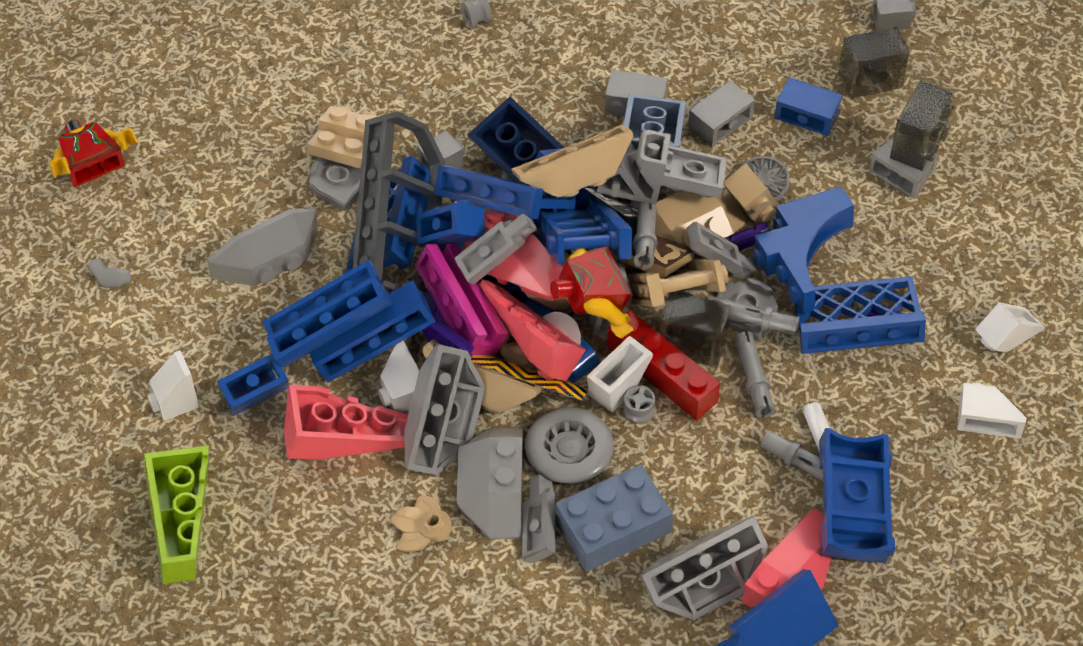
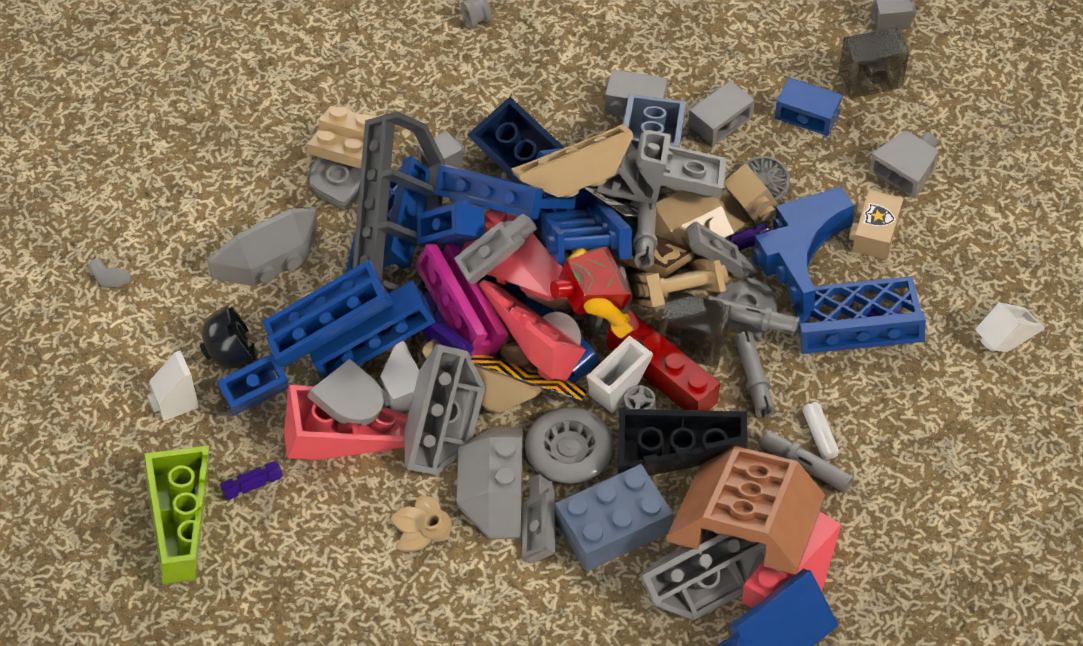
(89, 151): red torso -> none
(226, 339): none -> black cylinder
(251, 480): none -> dark purple axle
(349, 395): none -> light grey tile
(676, 438): none -> black wedge
(751, 499): none -> nougat slope
(856, 497): blue piece -> none
(876, 225): none -> tan brick
(922, 126): clear smoke brick -> none
(988, 412): white slope -> none

